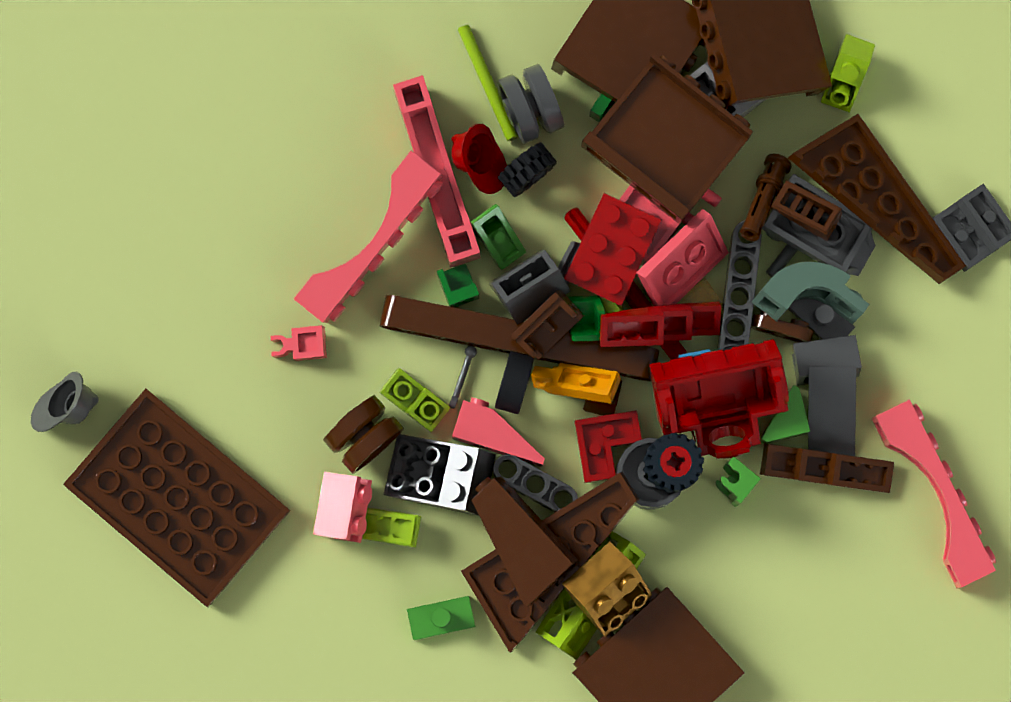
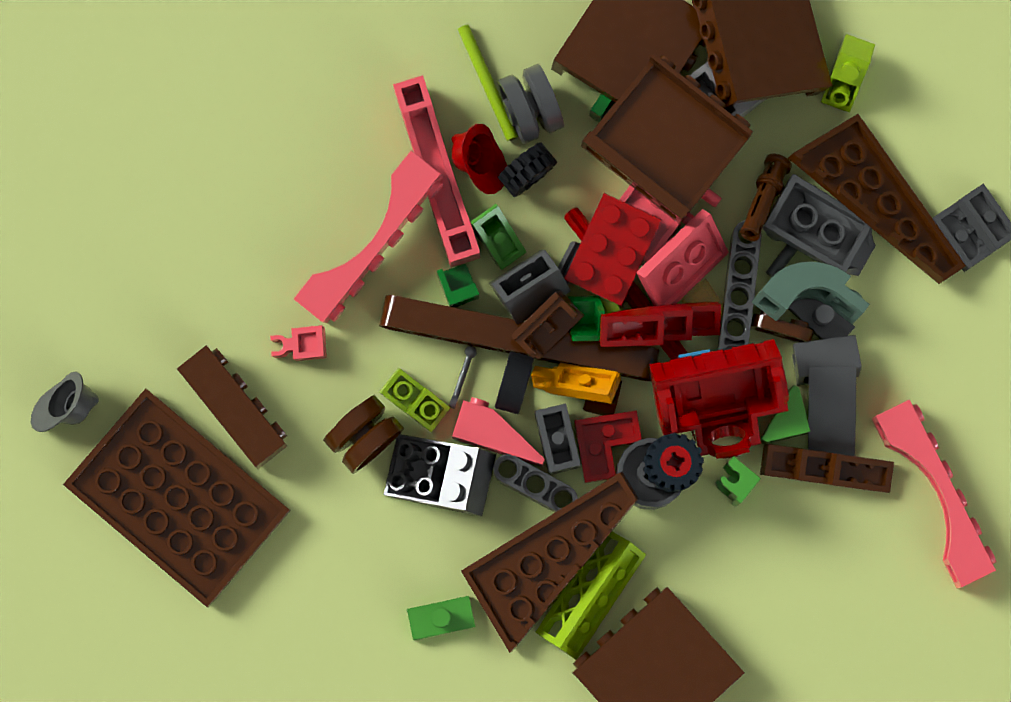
(232, 407): none -> reddish brown brick
(343, 507): brick -> none
(392, 527): lime plate -> none
(523, 541): reddish brown slope -> none
(557, 439): none -> dark grey brick
(607, 589): pearl gold slope -> none
(812, 201): reddish brown slope -> none

